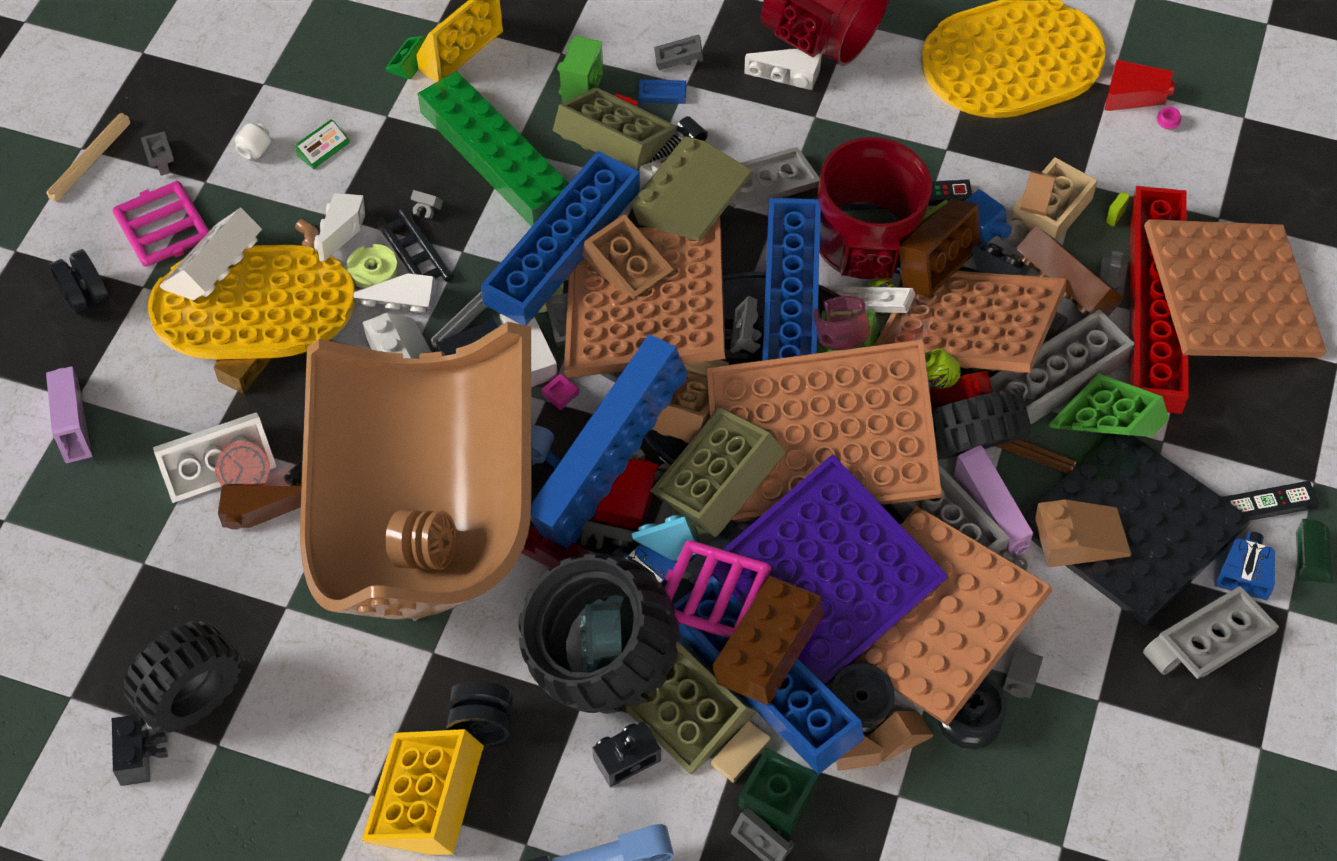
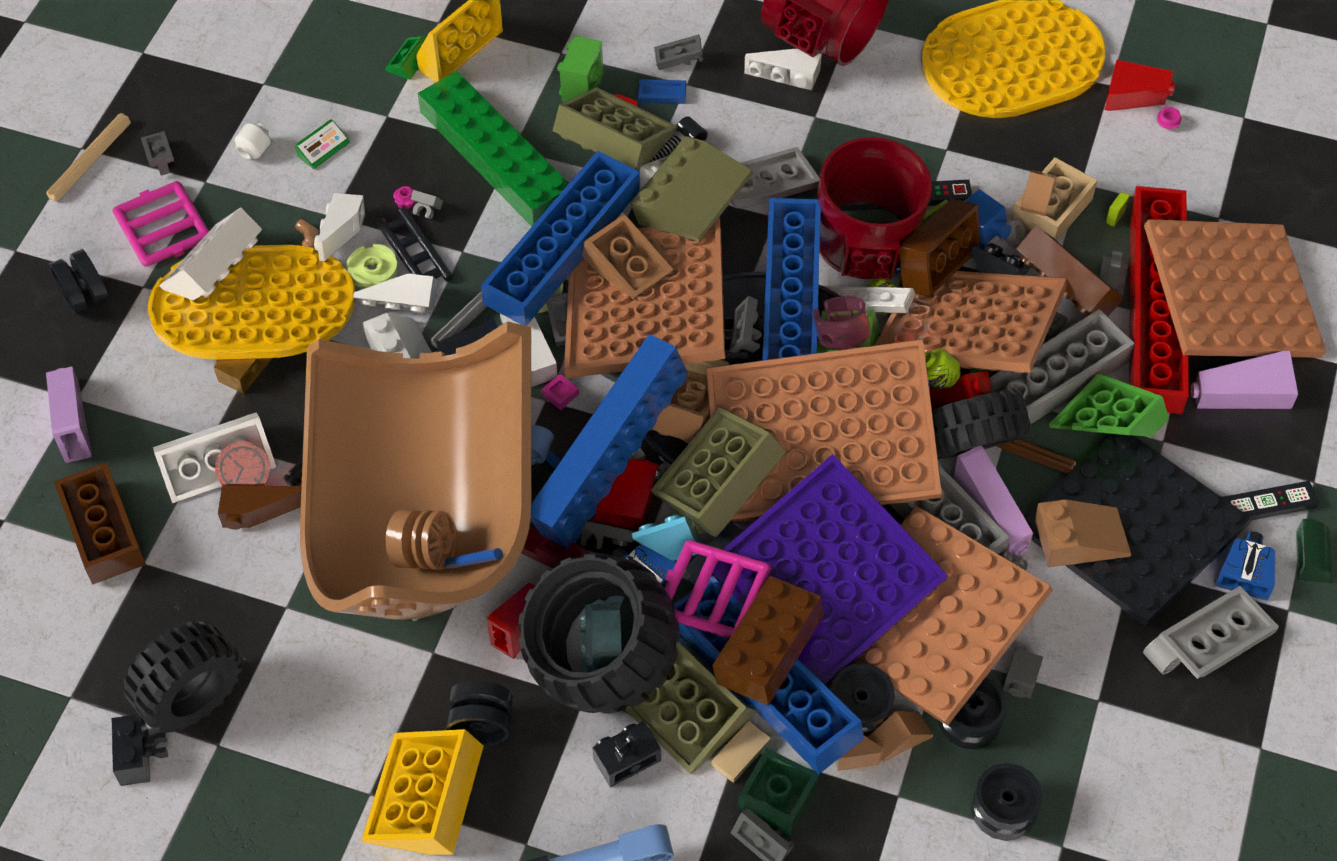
(99, 523): none -> reddish brown brick
(403, 197): none -> dark pink plate
(474, 558): none -> blue bar
(504, 623): none -> red slope
(1006, 801): none -> black wheel
(1248, 384): none -> lavender slope

